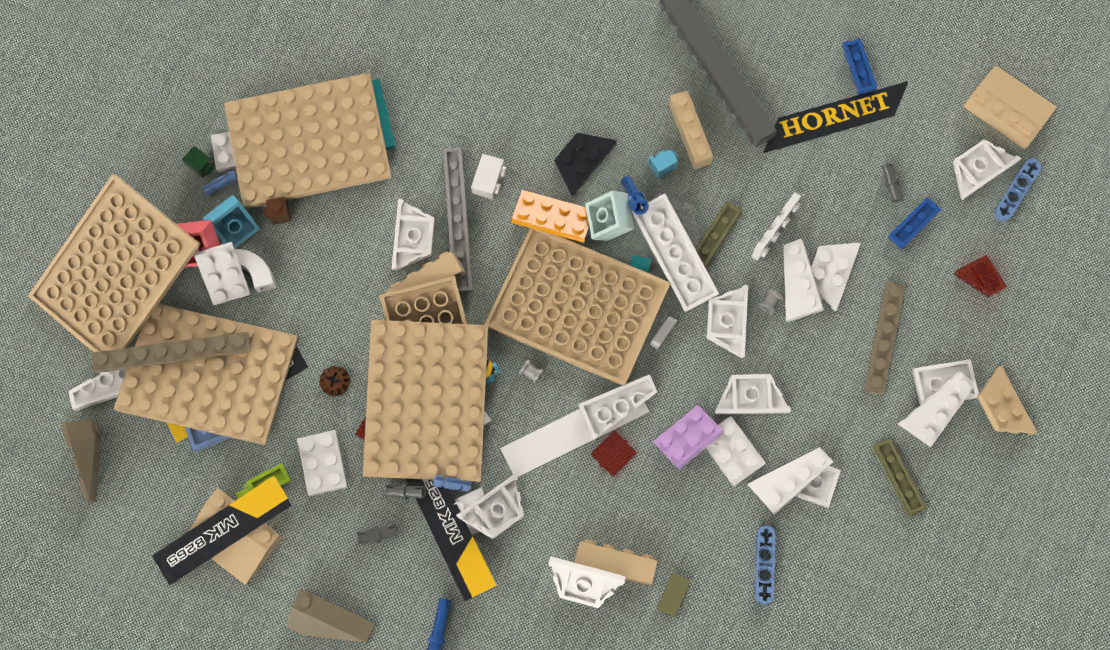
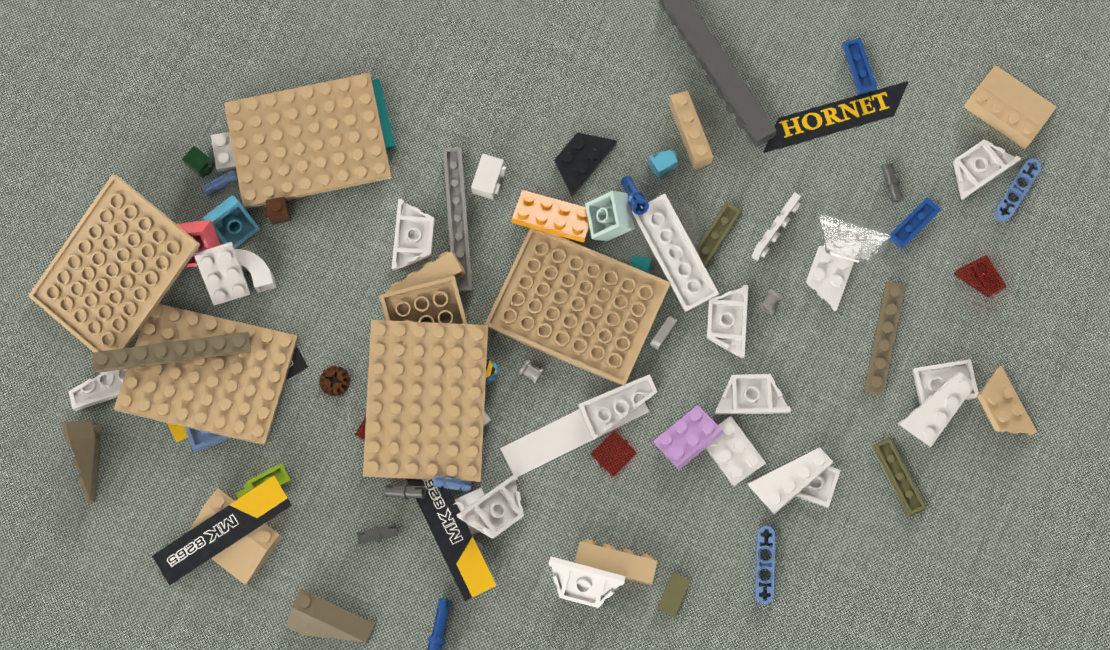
(322, 463): white plate -> none
(800, 285): white wing -> none
(850, 240): none -> clear wing

